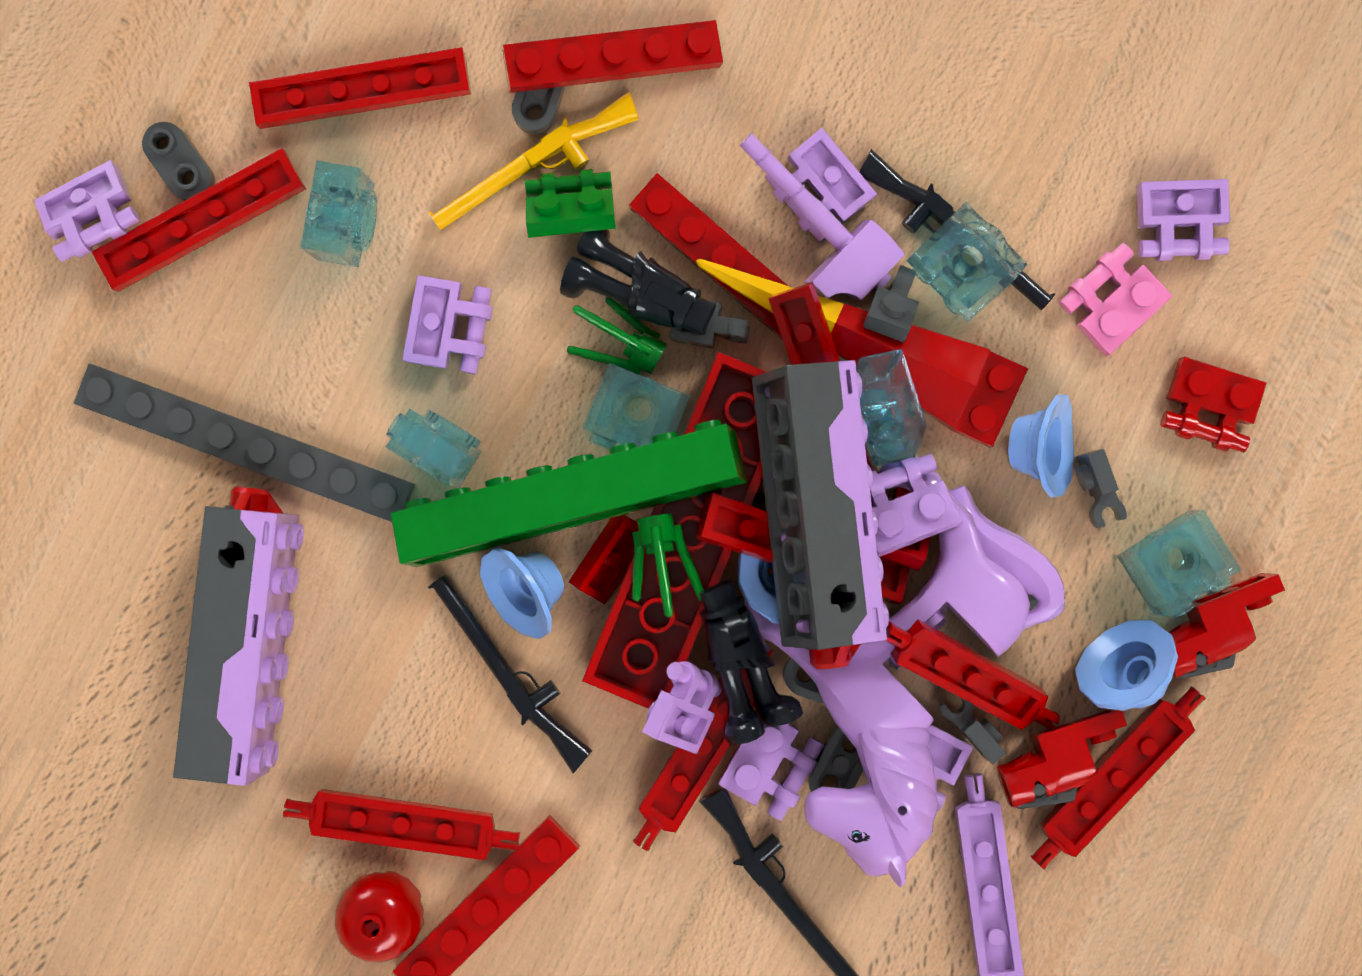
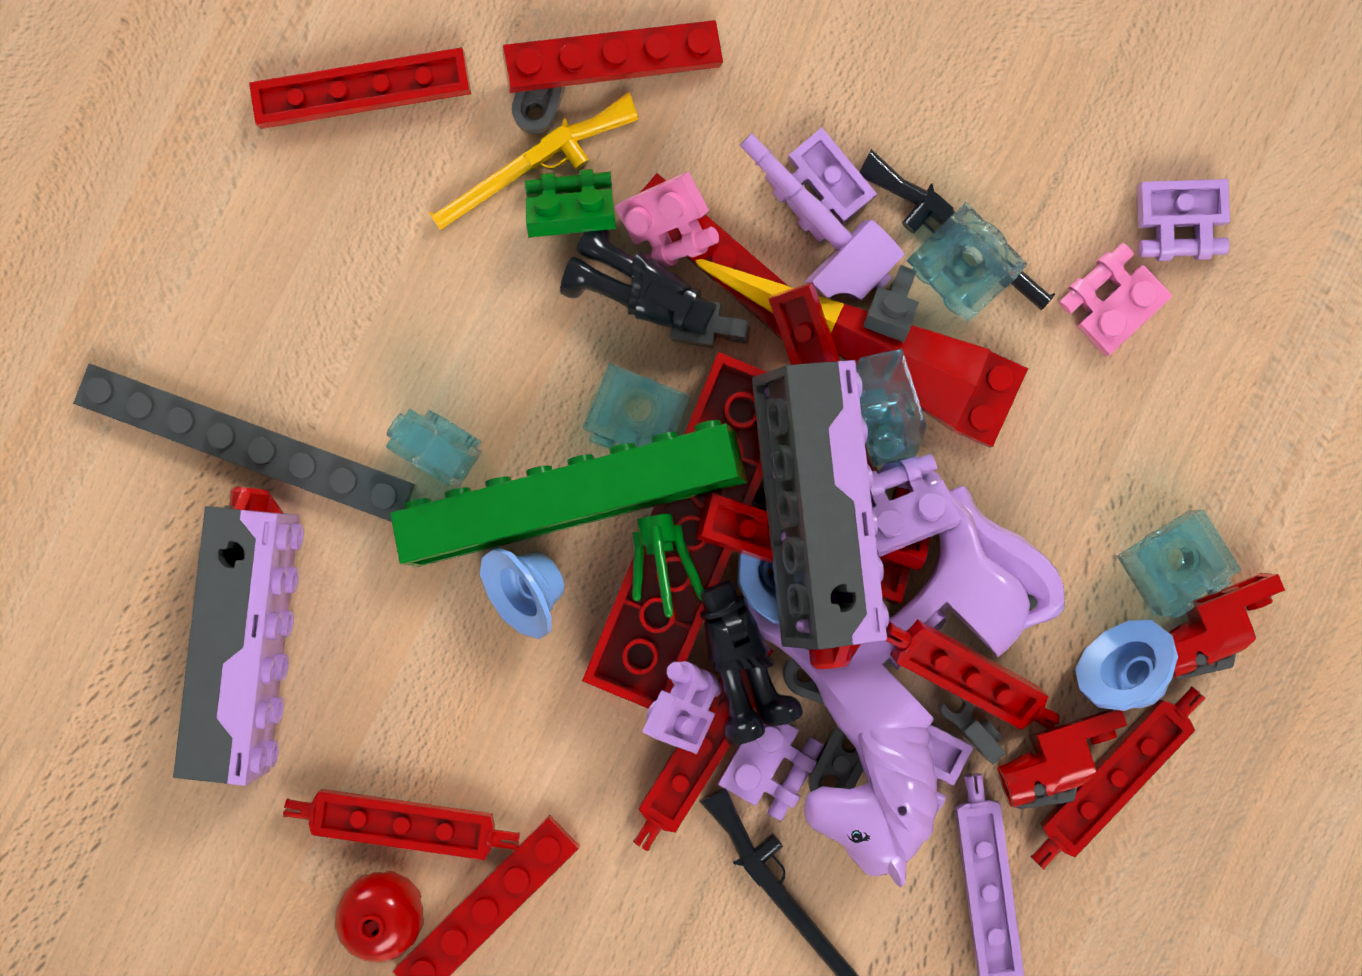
(82, 201): lavender plate -> none
(177, 160): dark grey plate -> none
(199, 220): red plate -> none
(339, 214): clear light blue brick -> none
(434, 321): lavender plate -> none
(528, 705): black piece -> none
(606, 559): red plate -> none
(641, 349): green plant -> none
(662, 209): none -> bright pink plate
(1044, 445): light blue hat -> none
(1097, 477): dark grey plate -> none
(1215, 391): red plate -> none

